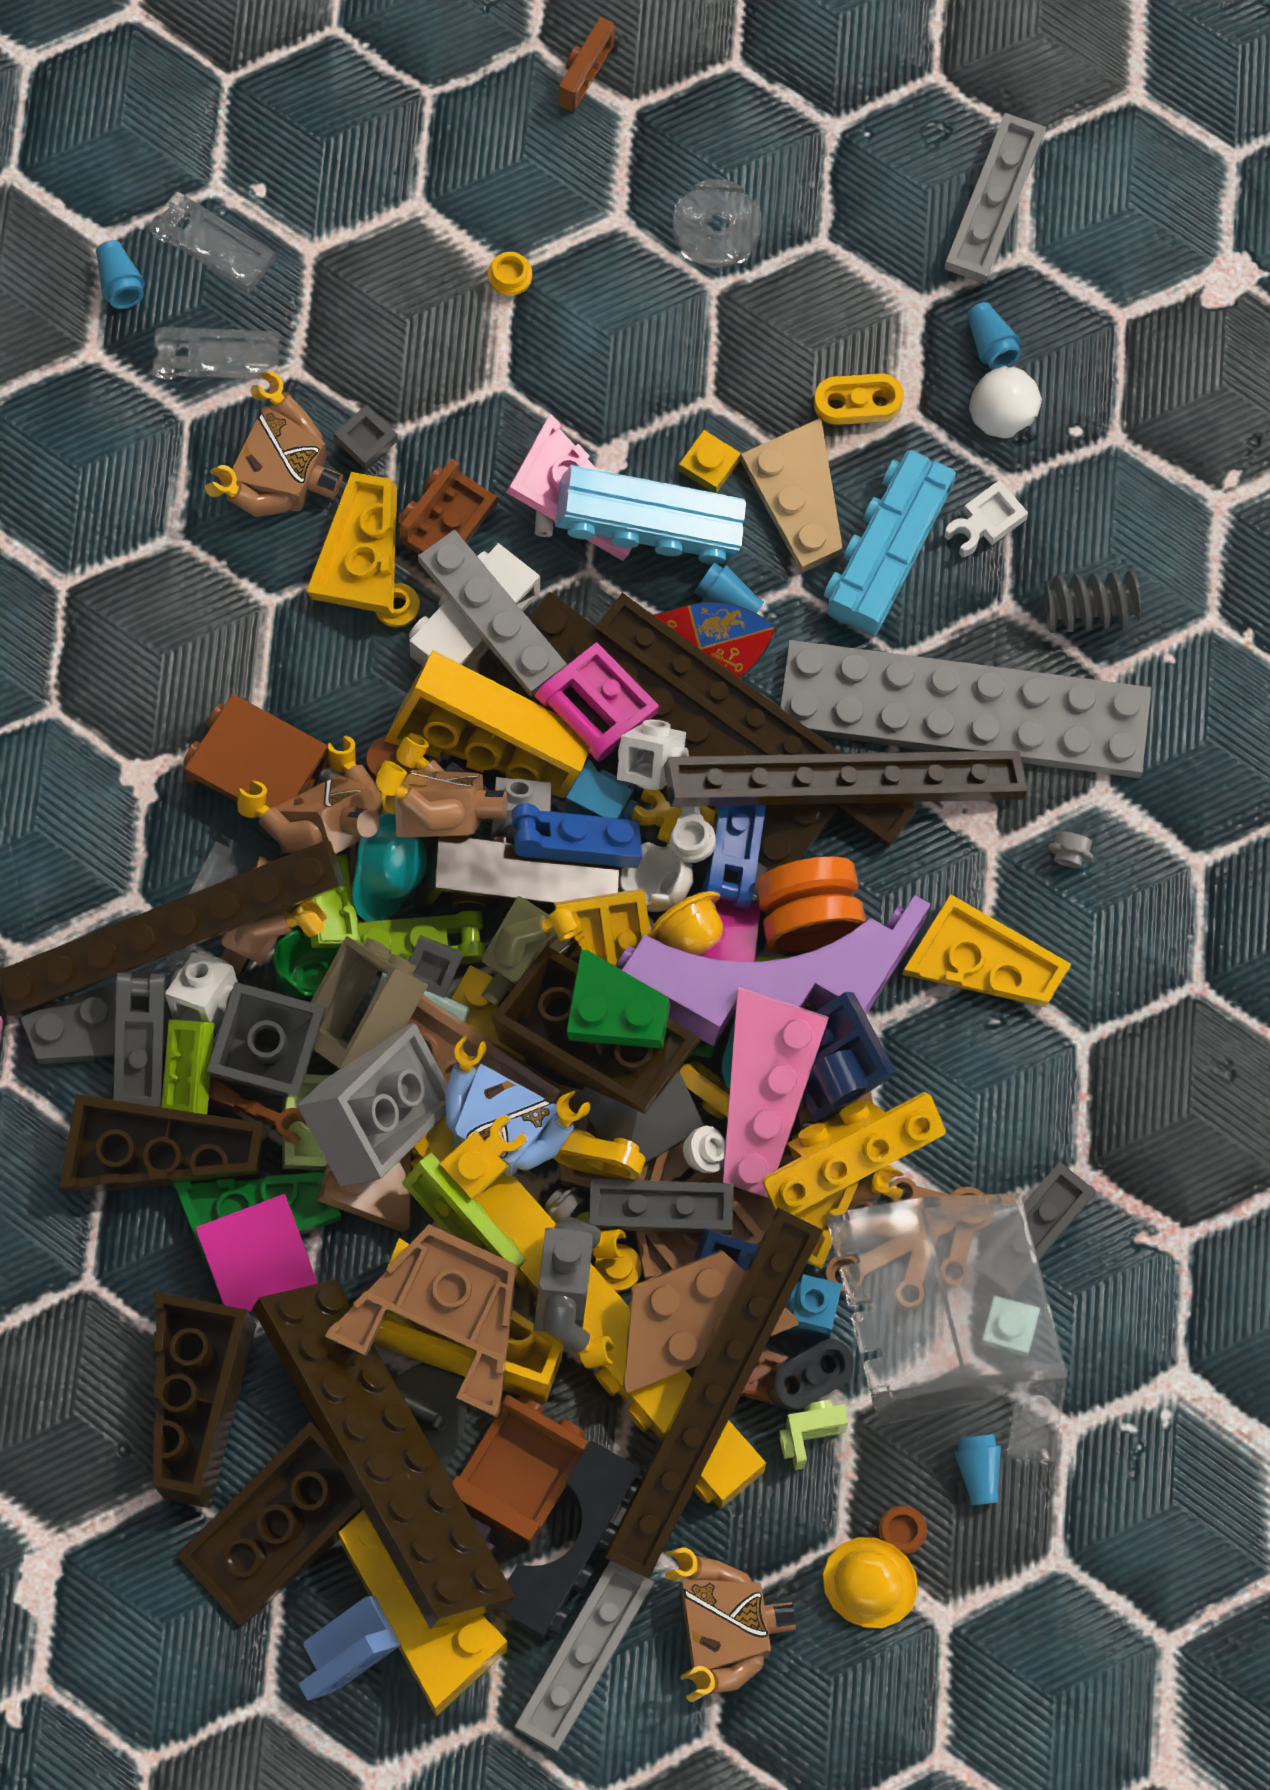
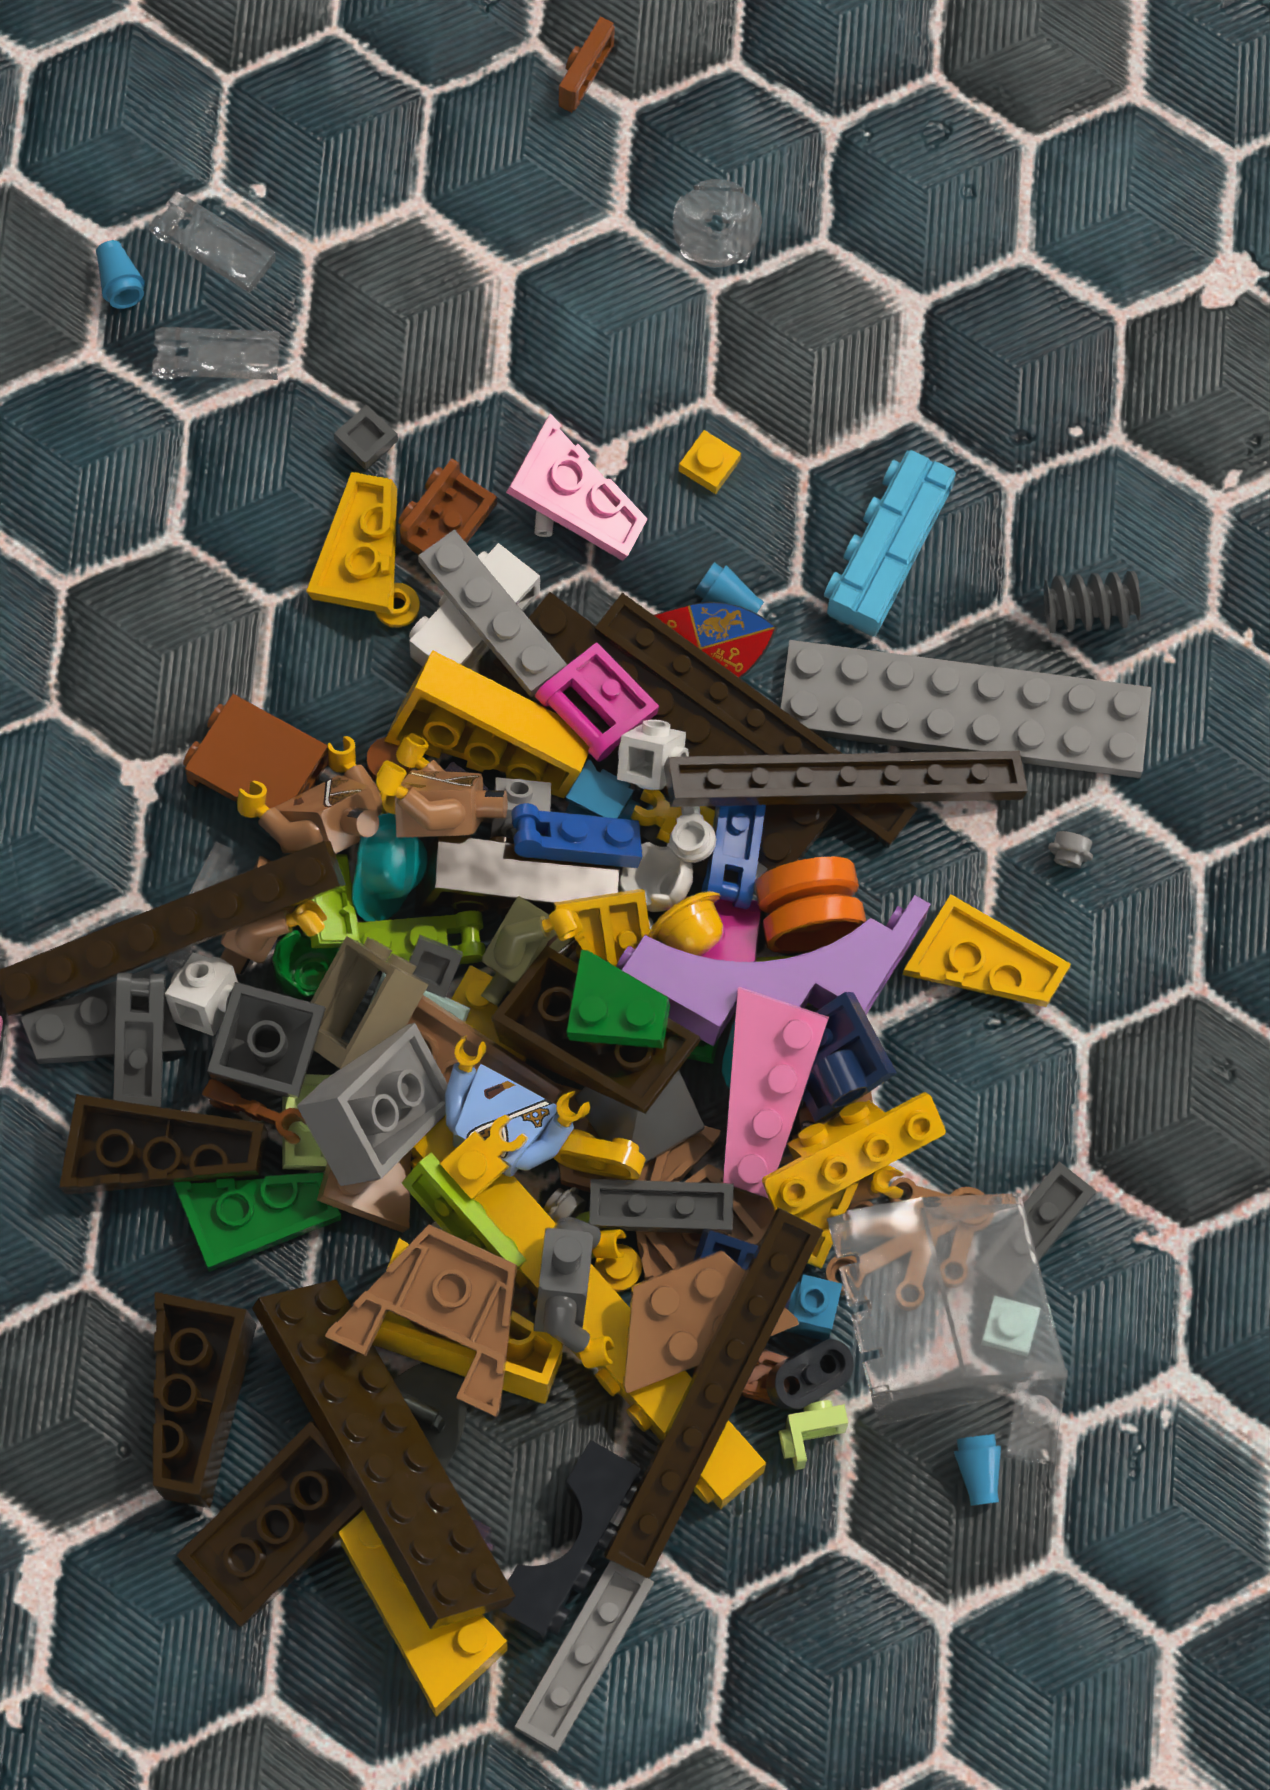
(186, 1066): lime plate -> none
(256, 1253): dark pink slope -> none
(278, 460): medium nougat torso -> none
(348, 1647): medium blue panel -> none
(510, 273): yellow plate -> none
(520, 1469): dark orange panel -> none
(650, 514): brick -> none
(705, 1149): white plate -> none
(708, 1087): yellow plate -> none
(725, 1623): medium nougat torso -> none
(798, 493): tan wing -> none
(857, 396): yellow plate -> none
(870, 1582): yellow hat -> none
(903, 1528): dark orange tile -> none
(989, 515): white plate -> none
(993, 337): dark azure cone -> none
(995, 198): light grey plate -> none
(1005, 402): white hair -> none

